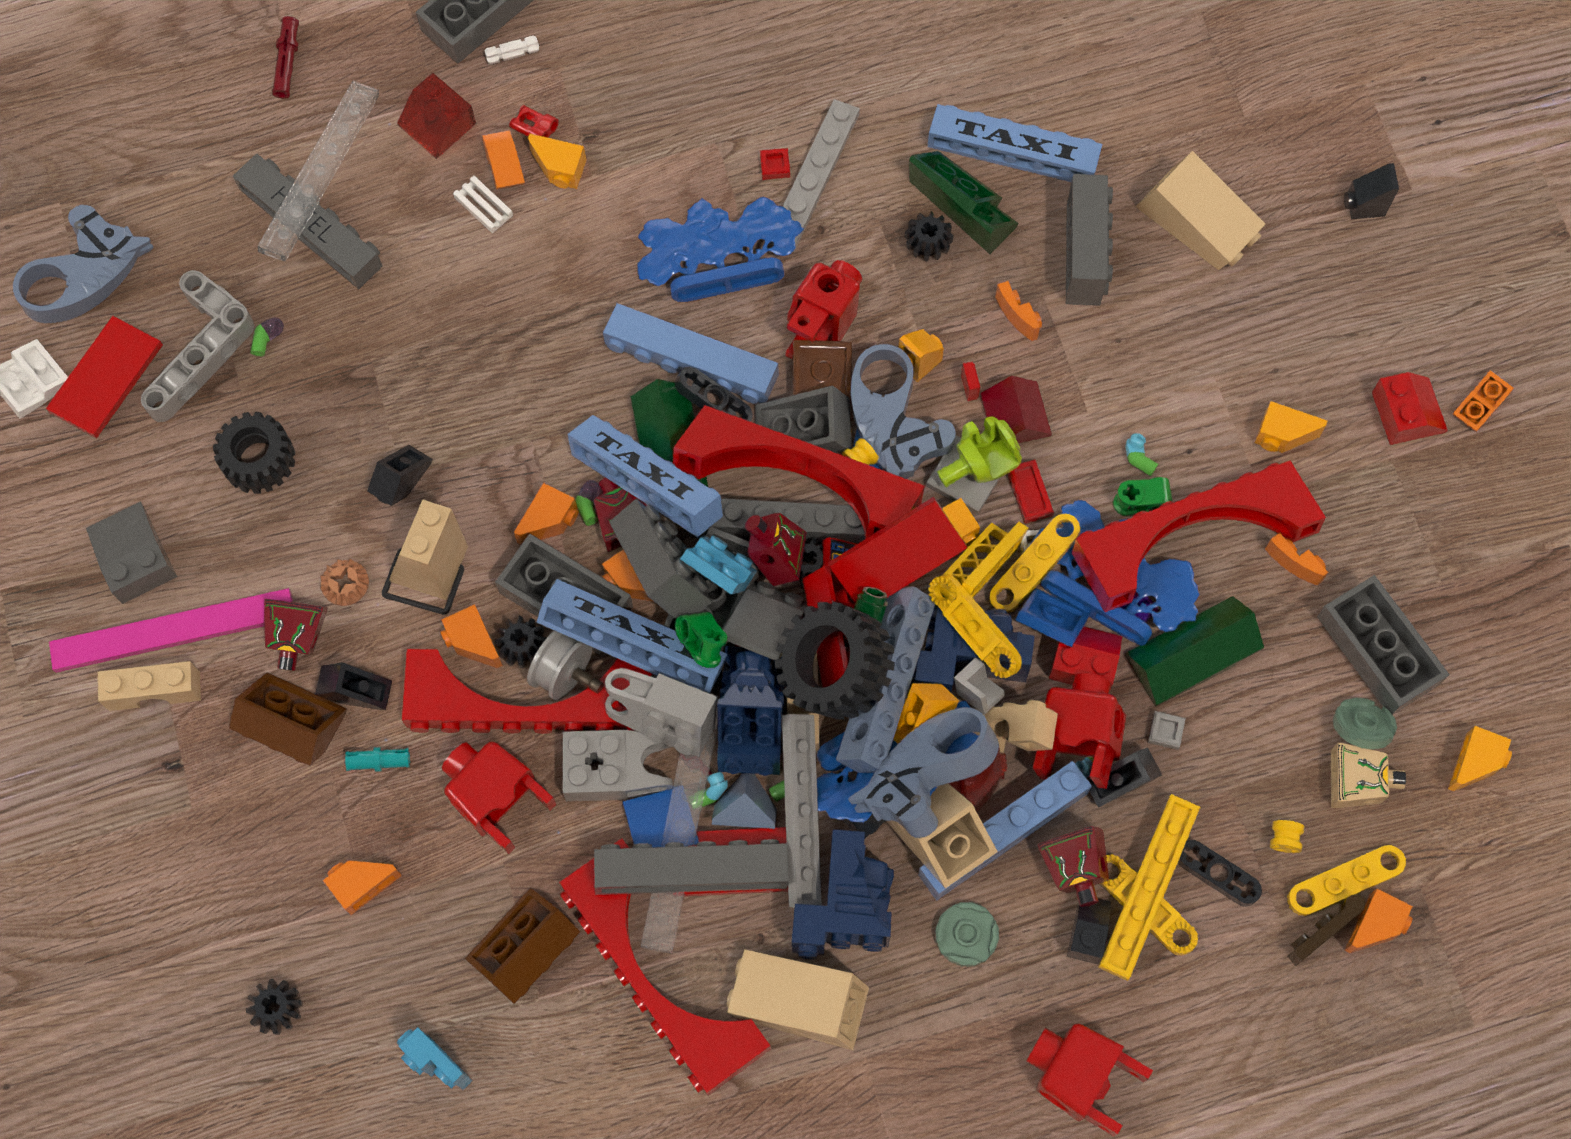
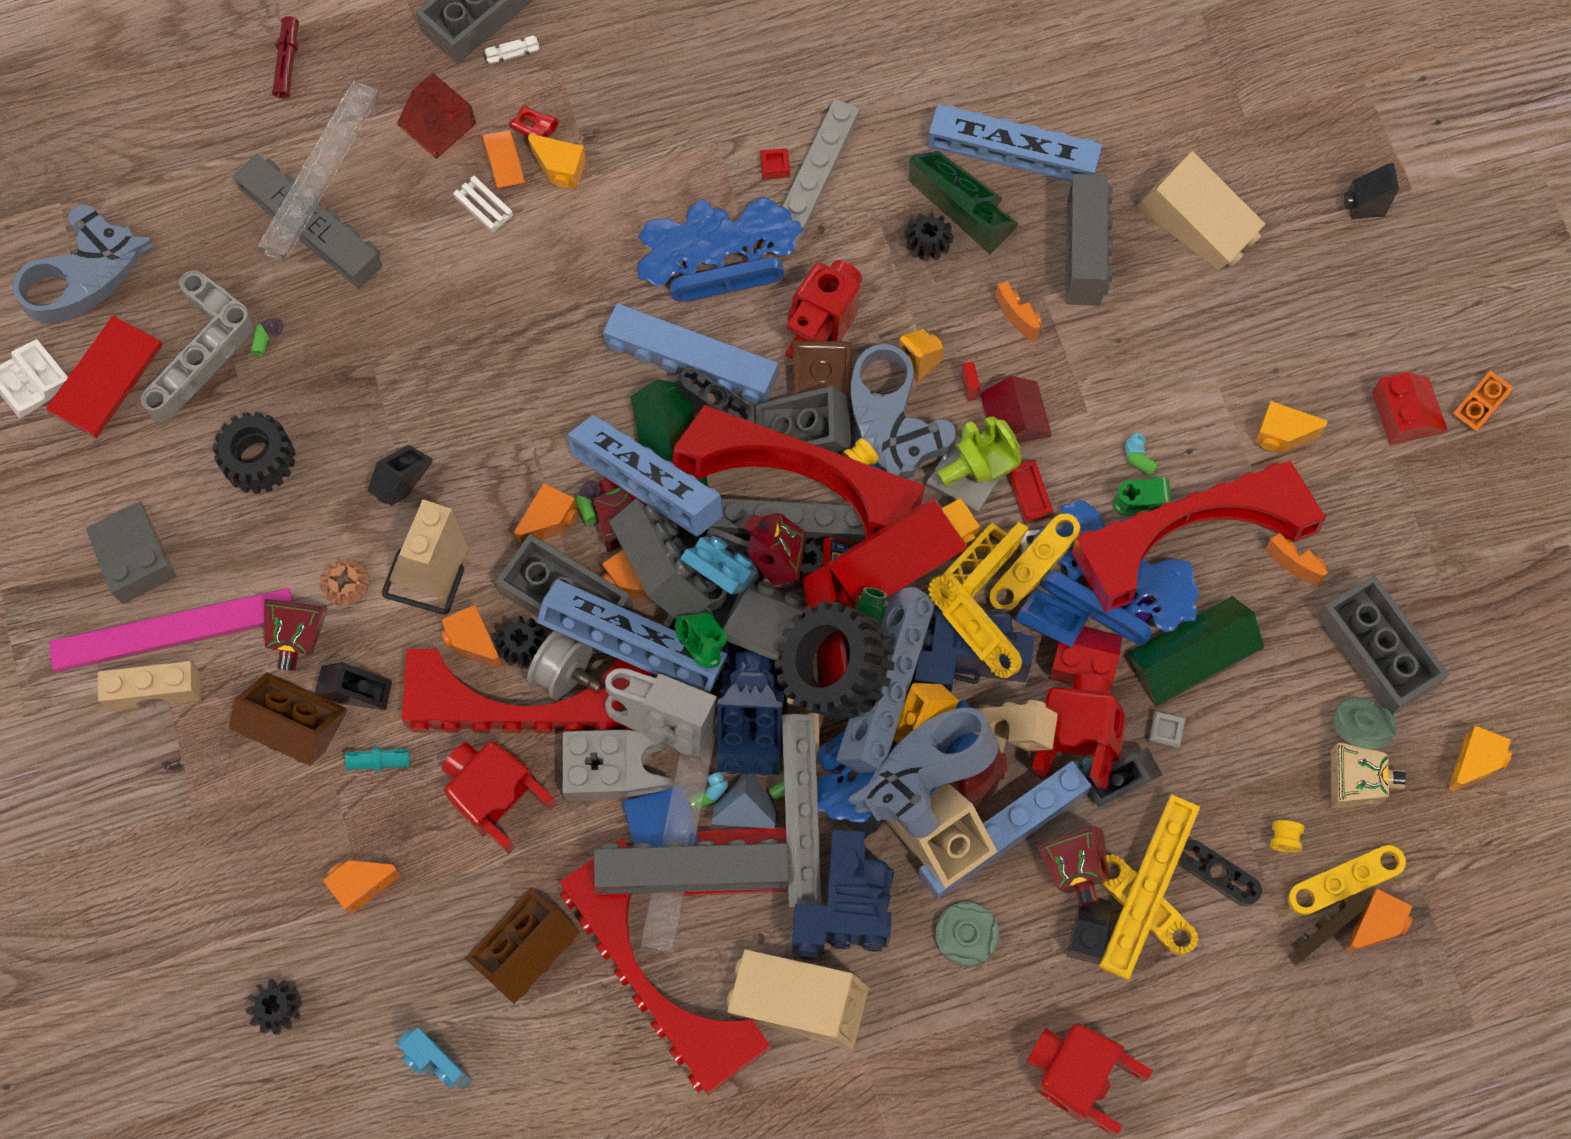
(977, 688): light grey panel -> none

